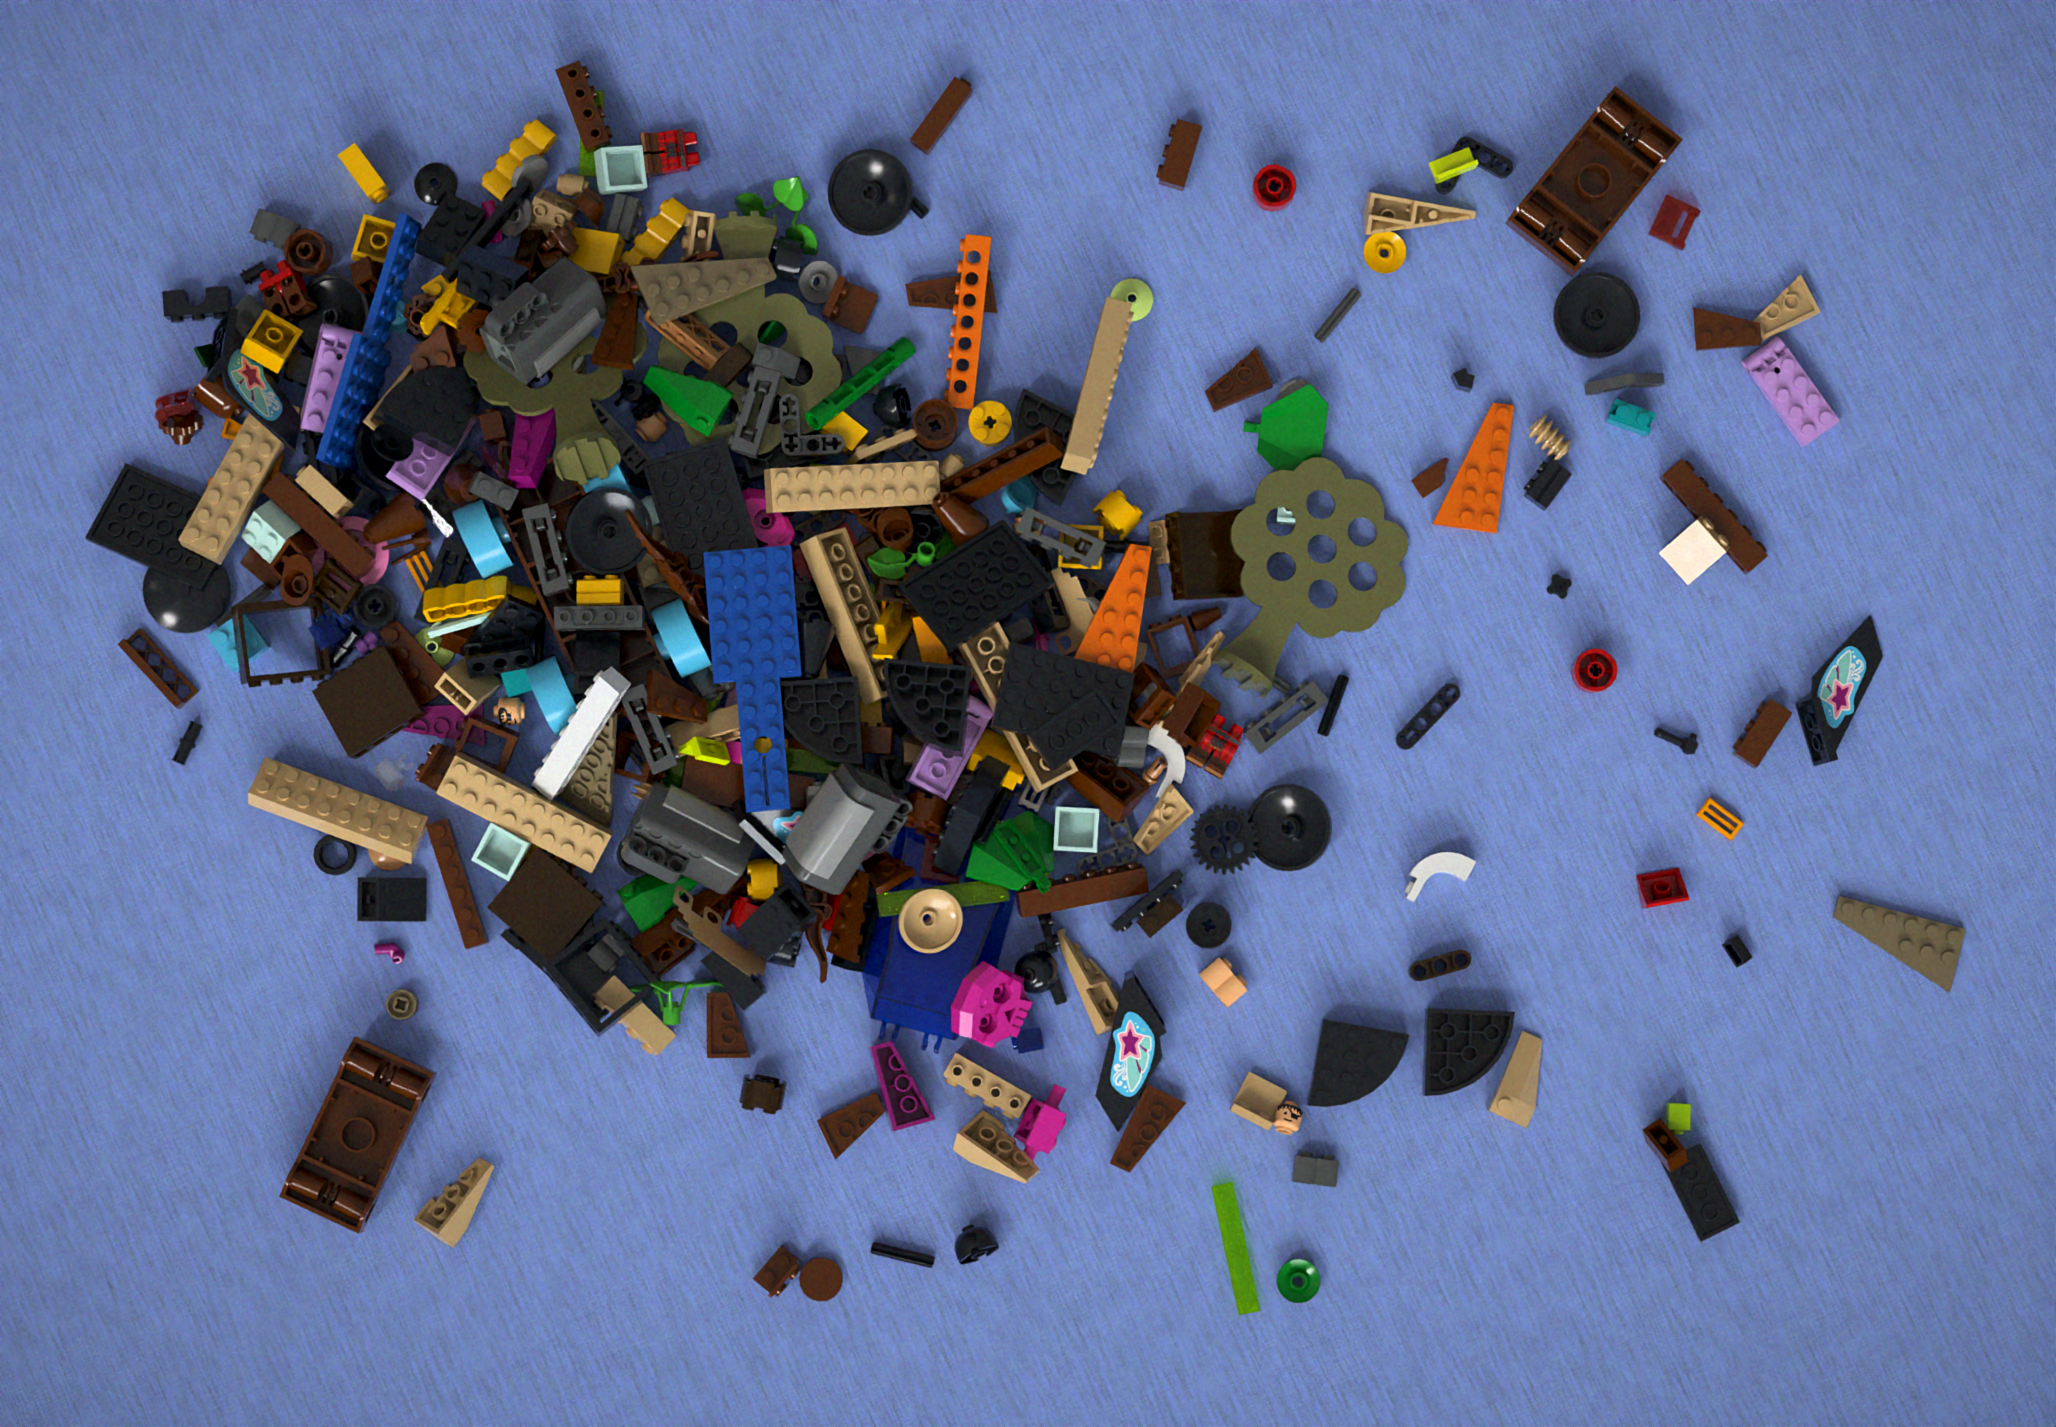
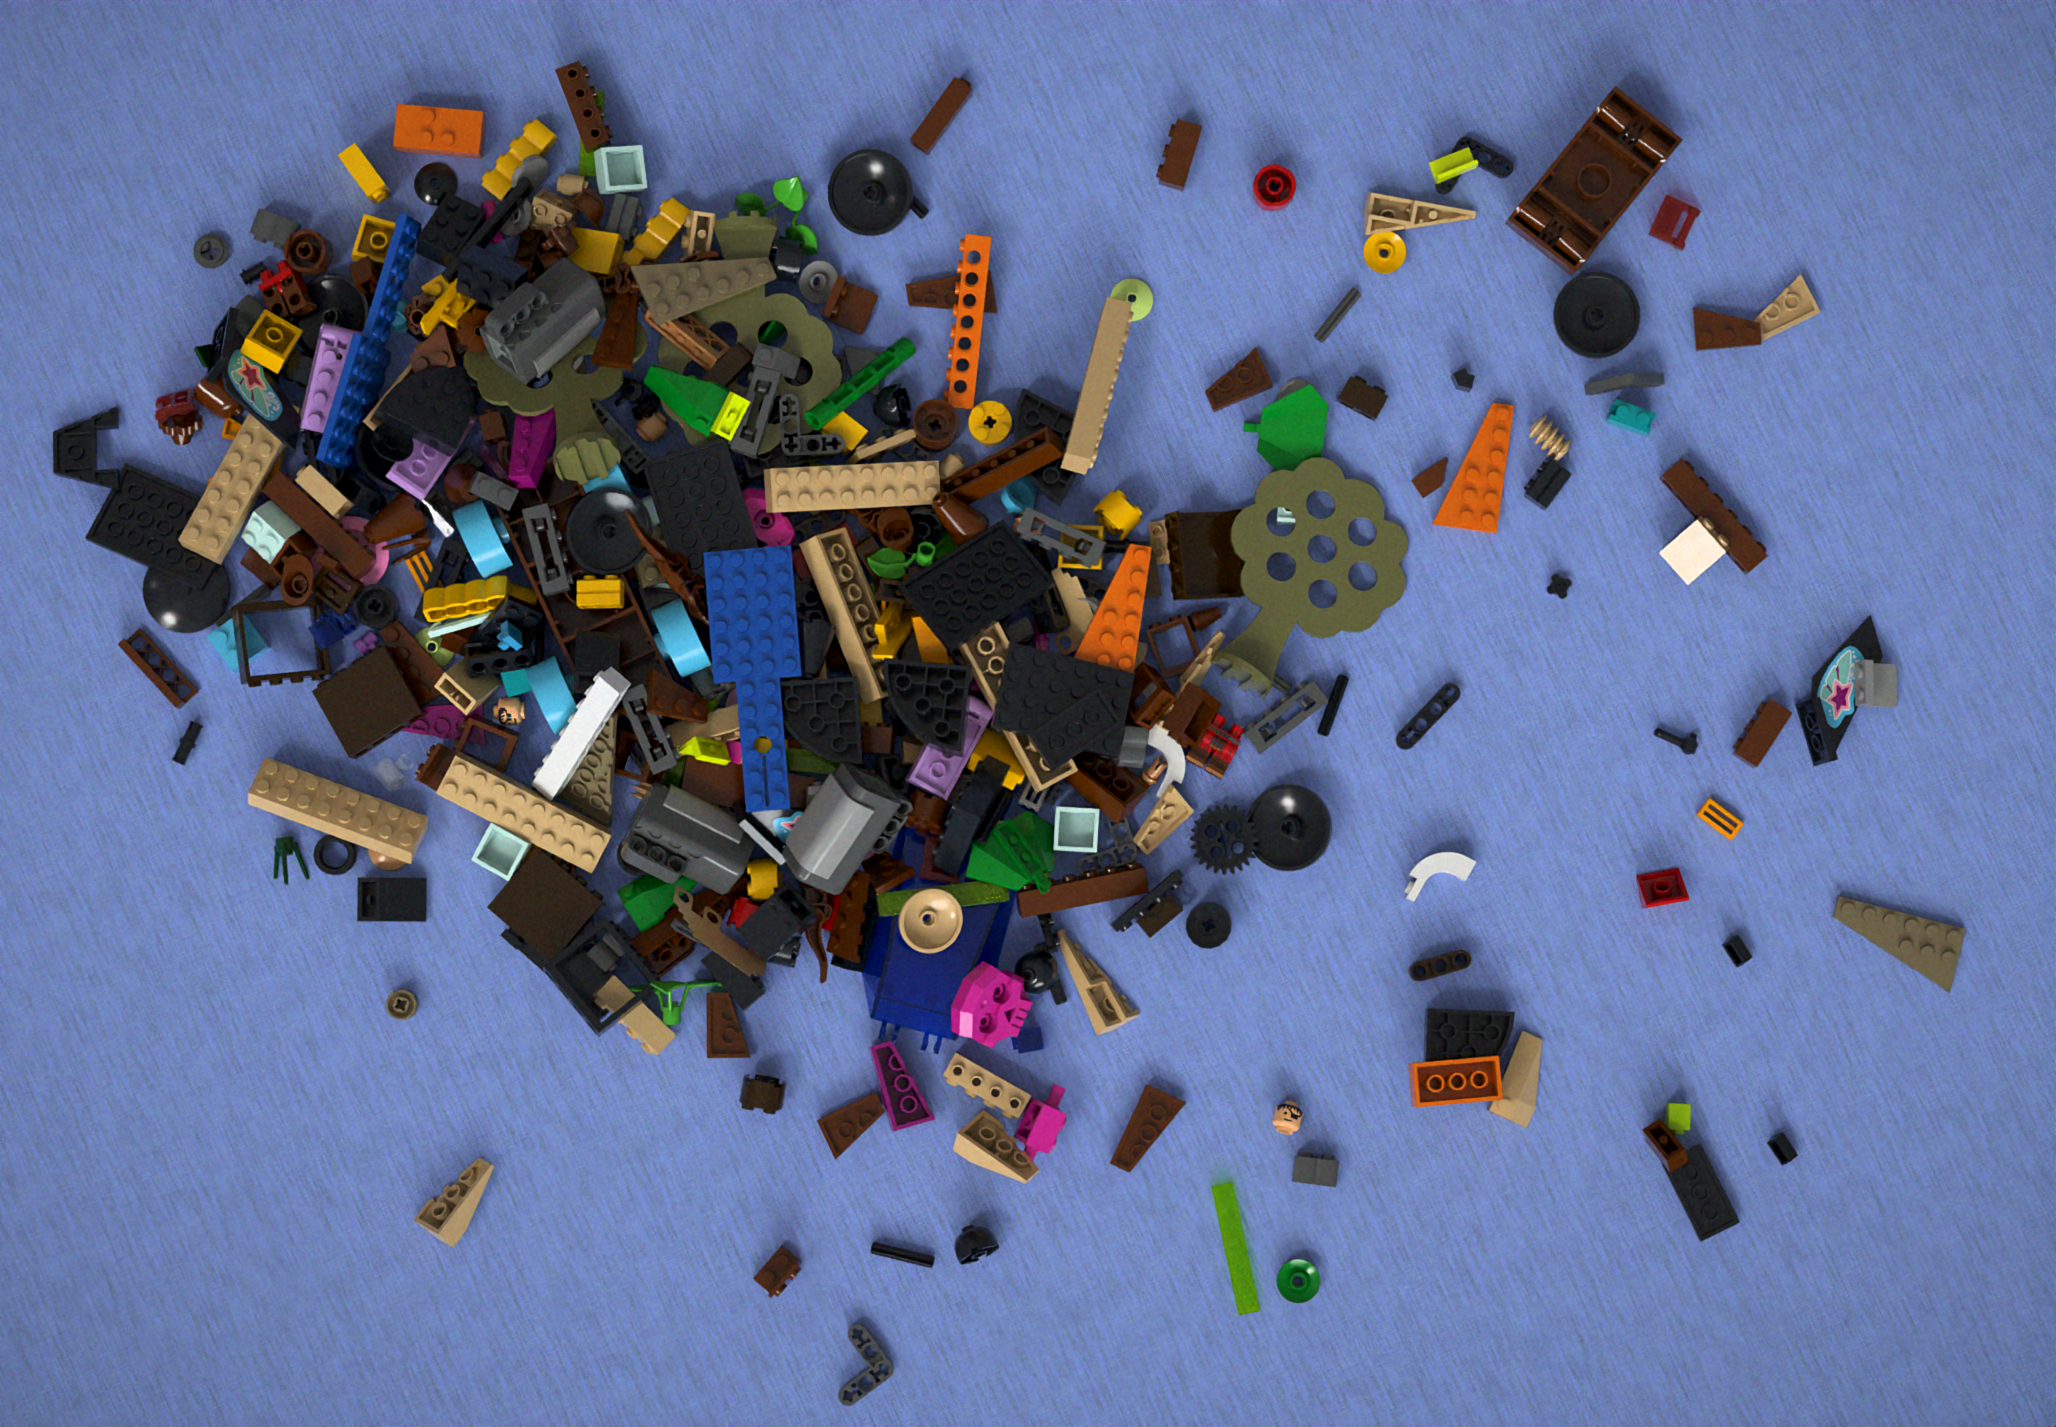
(77, 451): none -> black wing
(178, 308): black arch -> none
(202, 245): none -> dark grey gear
(285, 847): none -> dark green plant
(328, 562): none -> reddish brown tile
(344, 646): black pin -> none
(358, 1134): reddish brown piece -> none
(392, 950): magenta arm -> none
(439, 131): none -> orange brick
(457, 883): reddish brown brick -> none
(510, 636): none -> dark azure tile
(599, 618): dark grey brick -> none
(667, 152): hips -> none
(730, 416): none -> neon yellow panel
(821, 1279): reddish brown tile -> none
(873, 1363): none -> dark grey beam
(1131, 1051): piece -> none
(1223, 981): light nougat brick -> none
(1257, 1100): tan bracket -> none
(1352, 1062): black brick -> none
(1362, 398): none -> dark brown brick
(1455, 1081): none -> orange brick
(1601, 661): red brick -> none
(1782, 1148): none -> black piece
(1790, 391): lavender hinge -> none
(1875, 684): none -> light grey bracket

